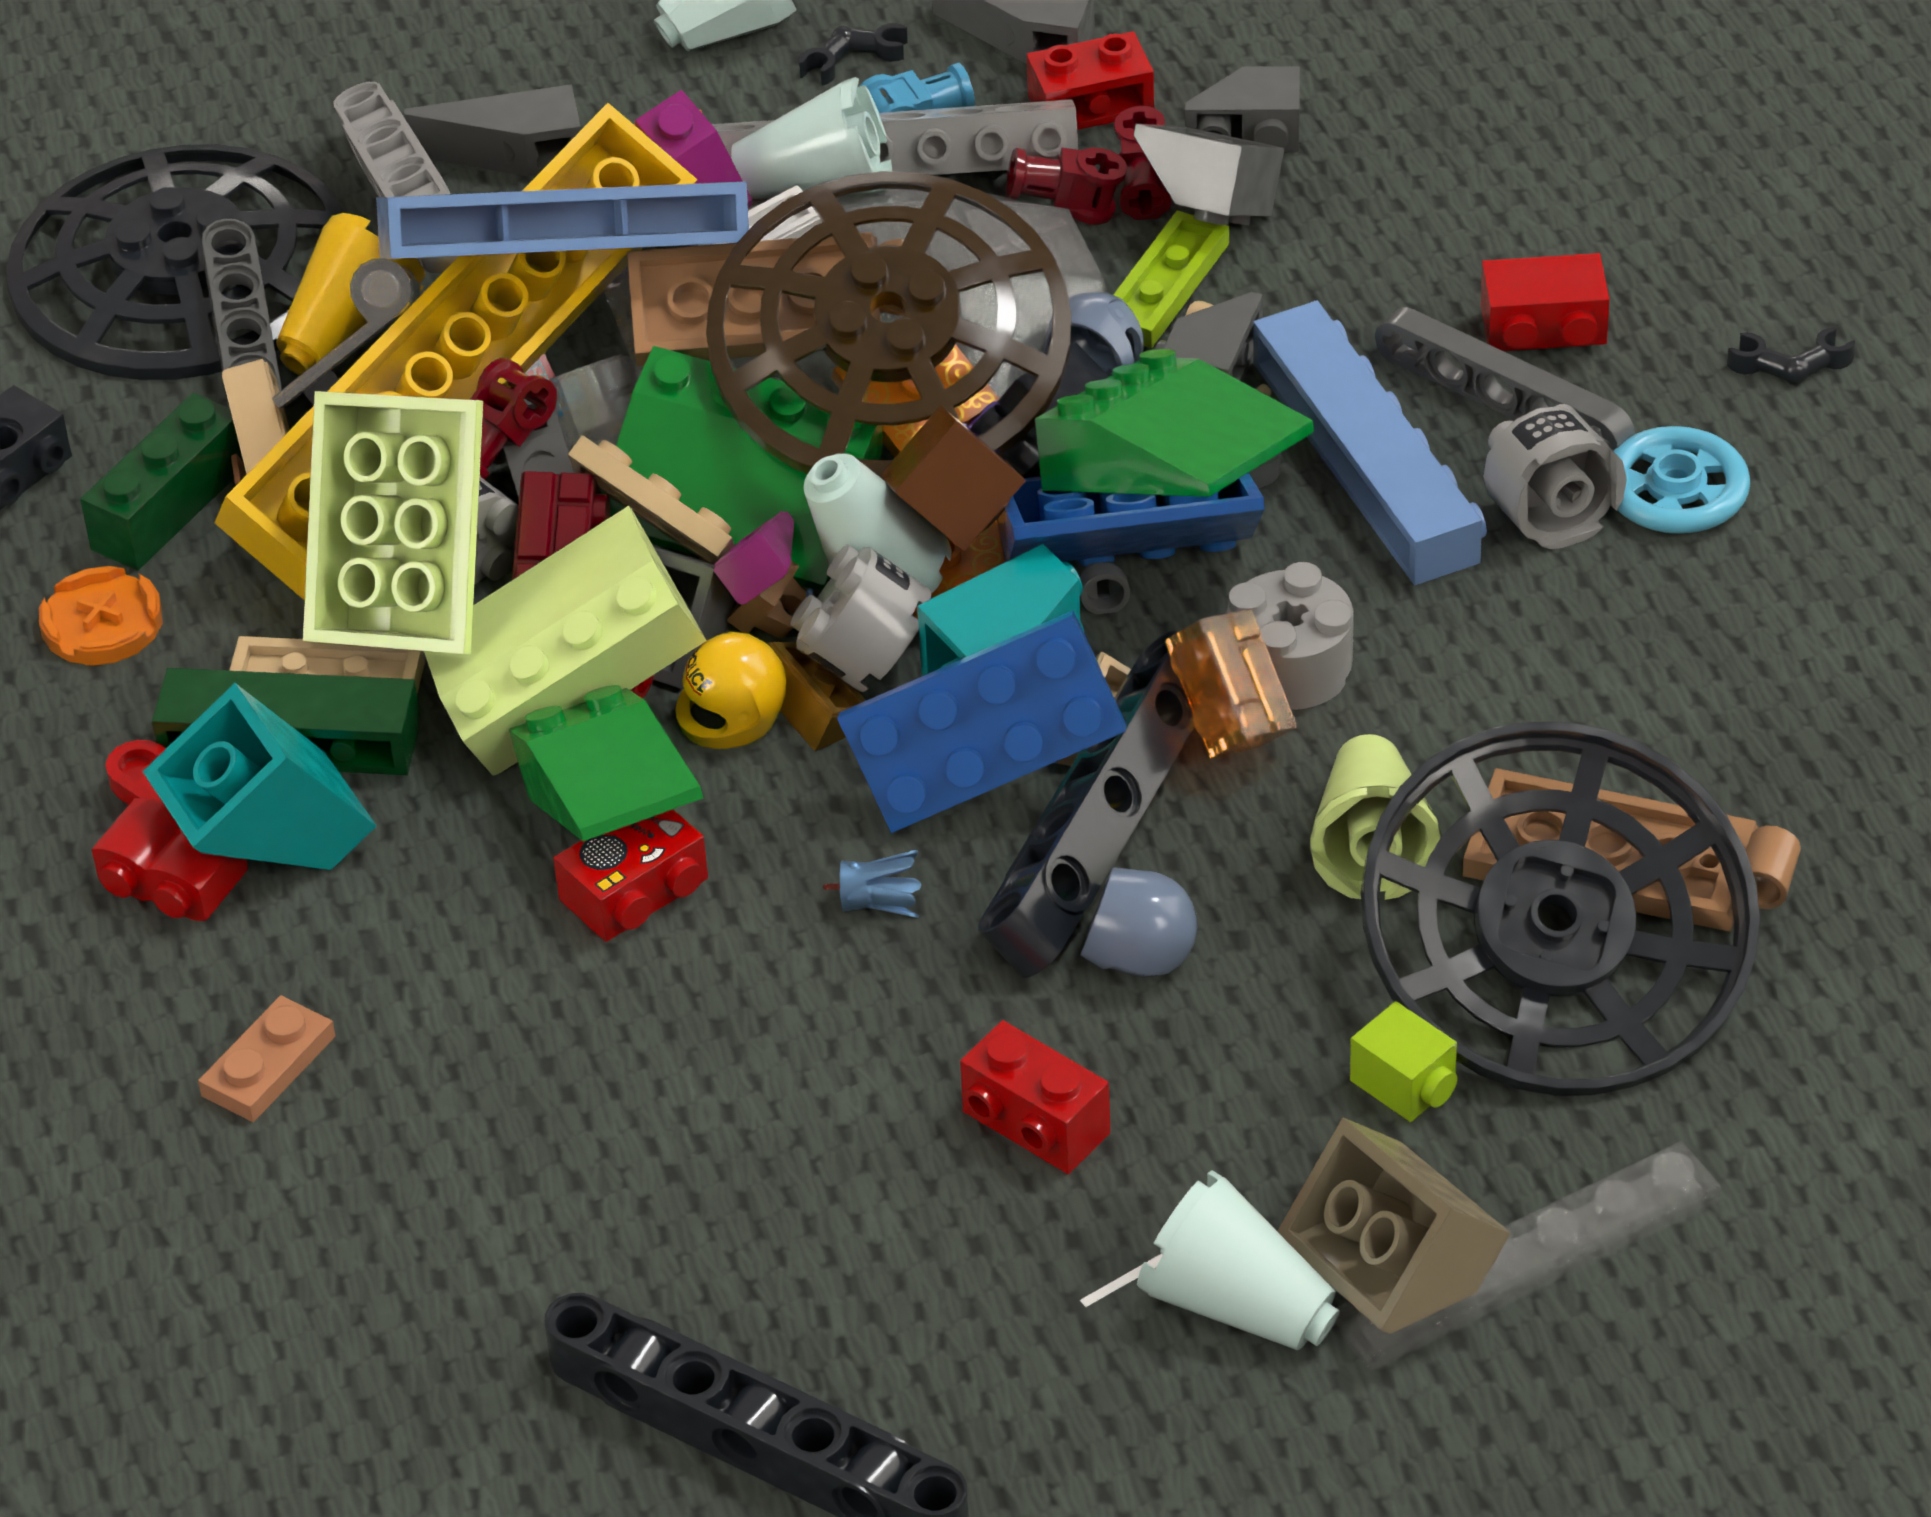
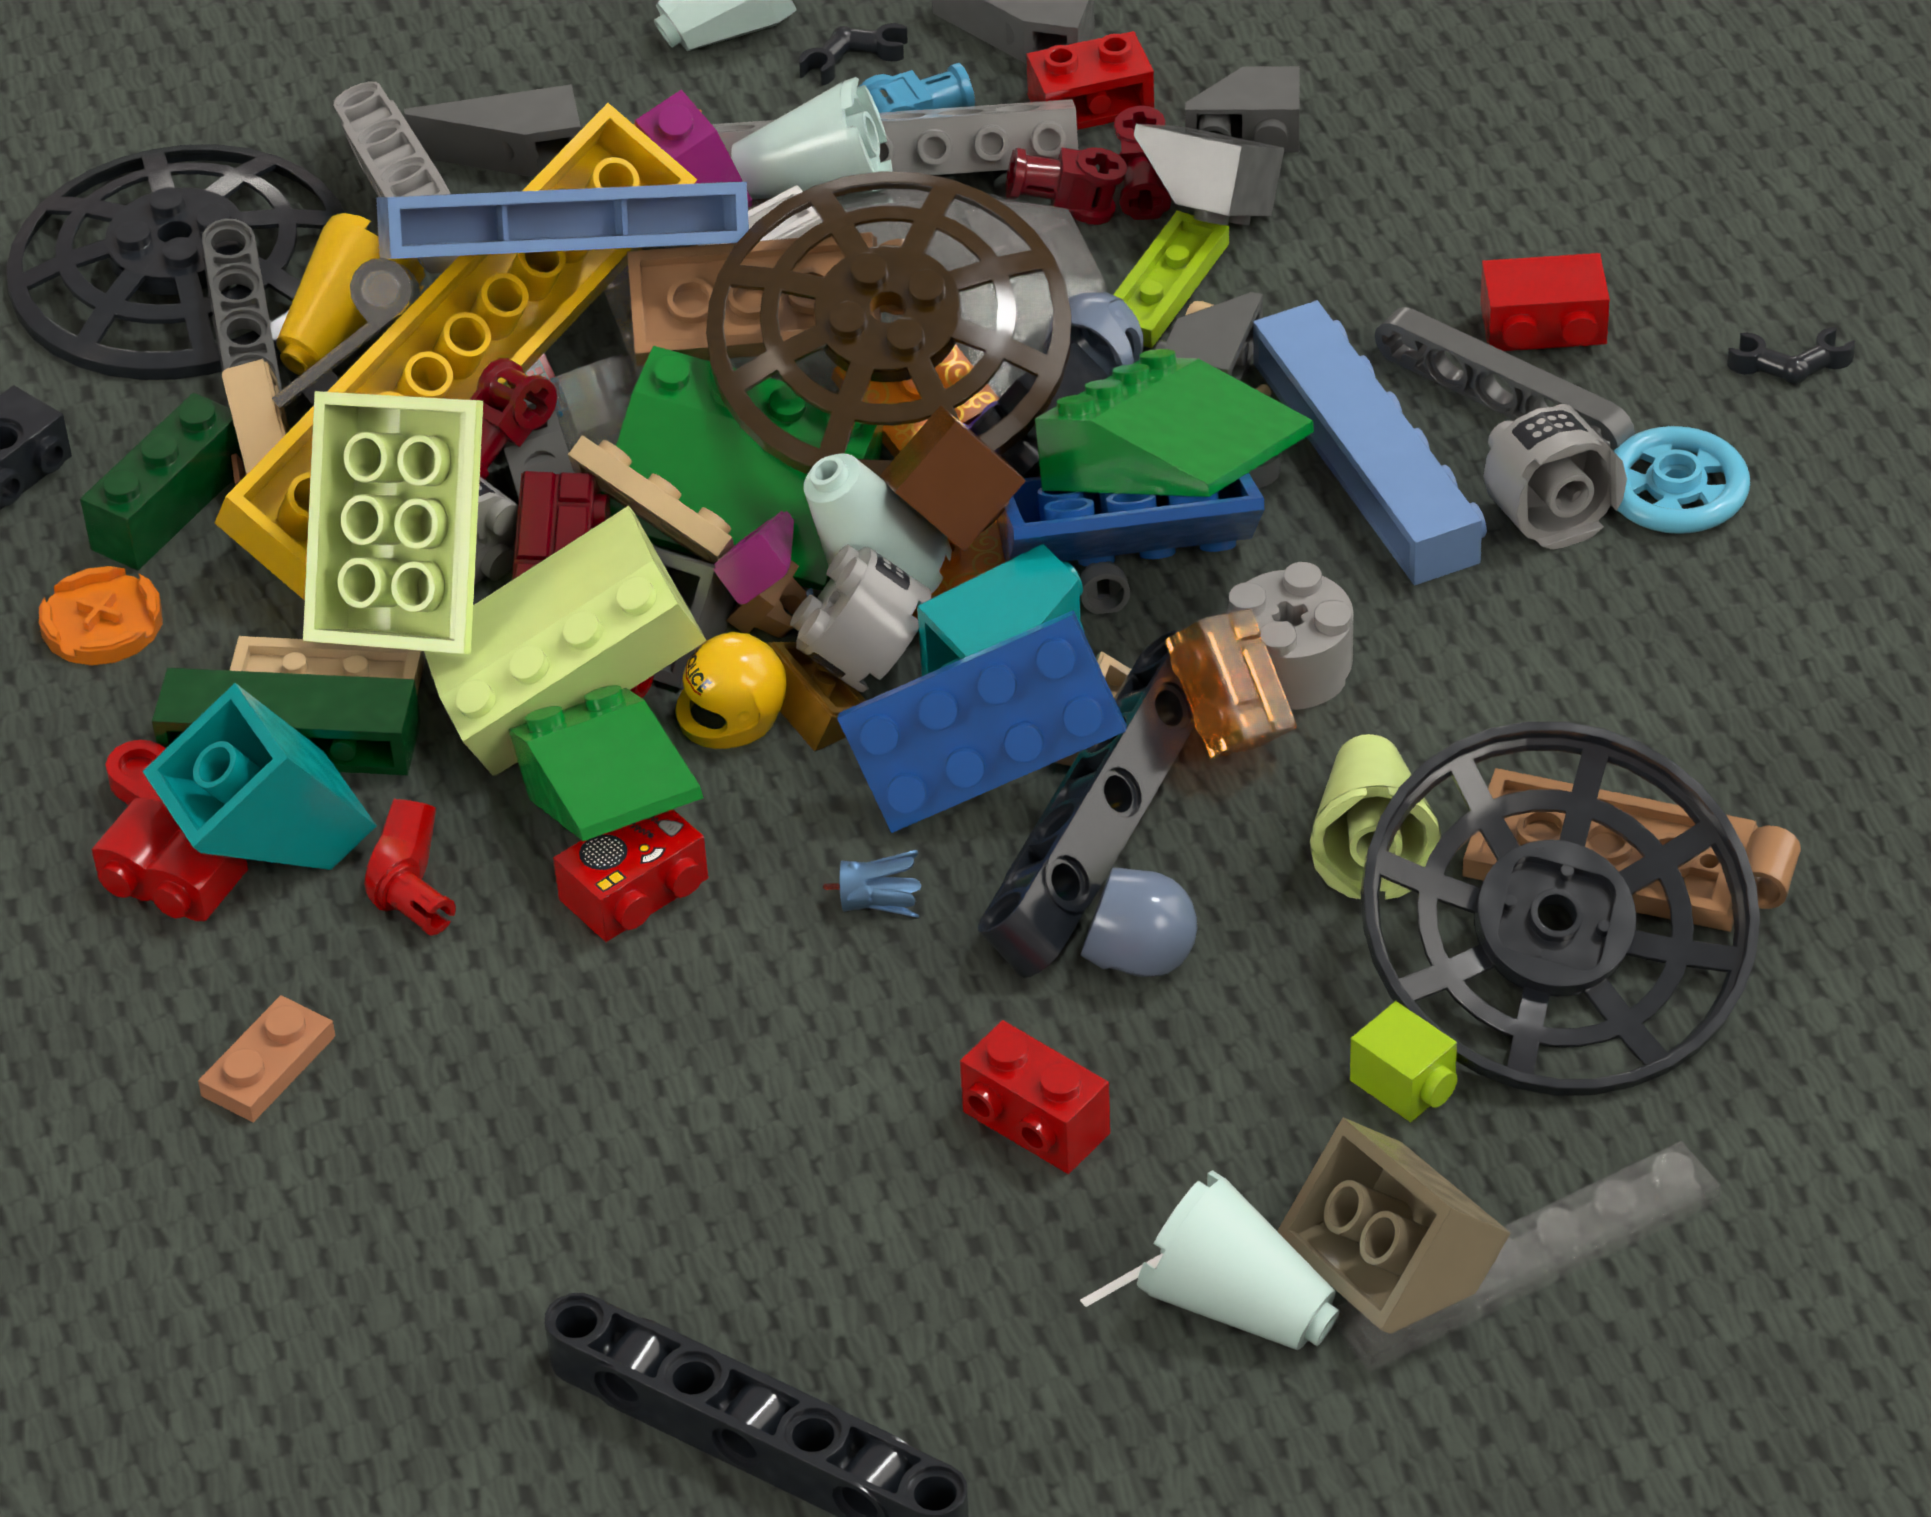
(399, 865): none -> red arm

